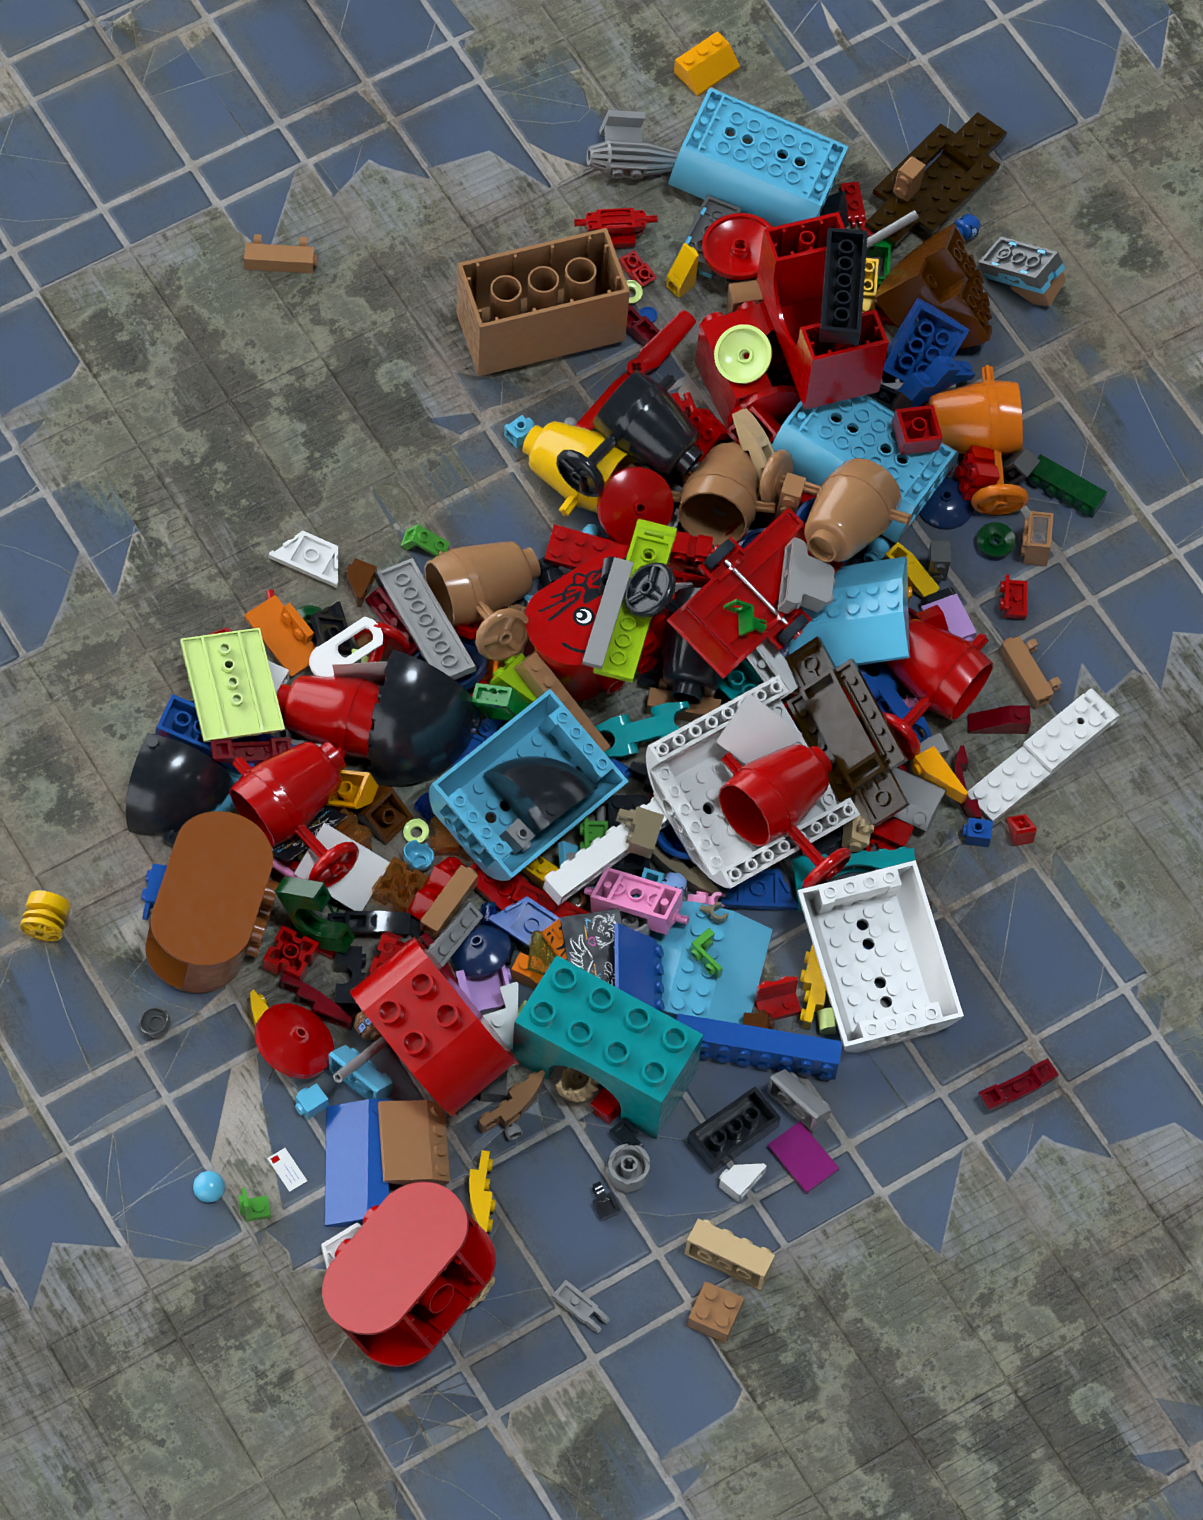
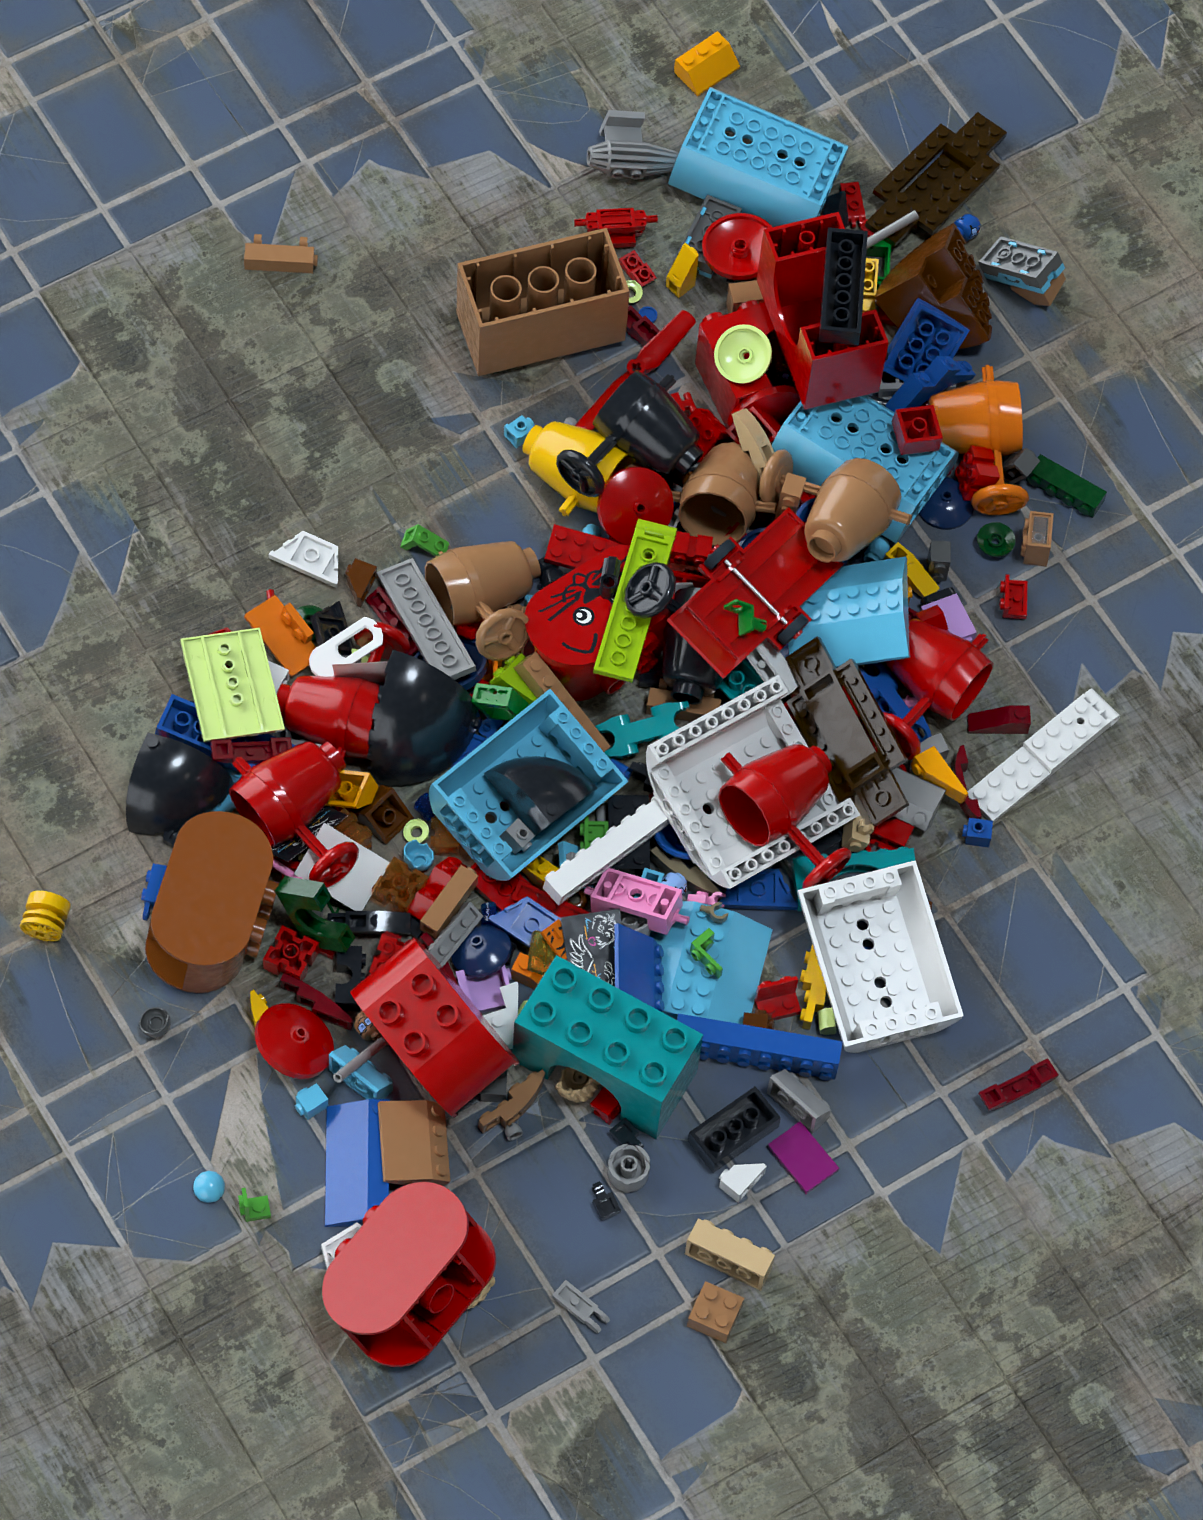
(287, 1169): white sticker -> none
(479, 1194): yellow slope -> none
(607, 613): light grey tile -> none
(643, 829): dark tan hinge -> none
(756, 731): white sticker -> none
(804, 580): light grey brick -> none
(891, 398): black brick -> none
(909, 179): medium nougat brick -> none
(1021, 829): red slope -> none
(1026, 671): medium nougat brick -> none

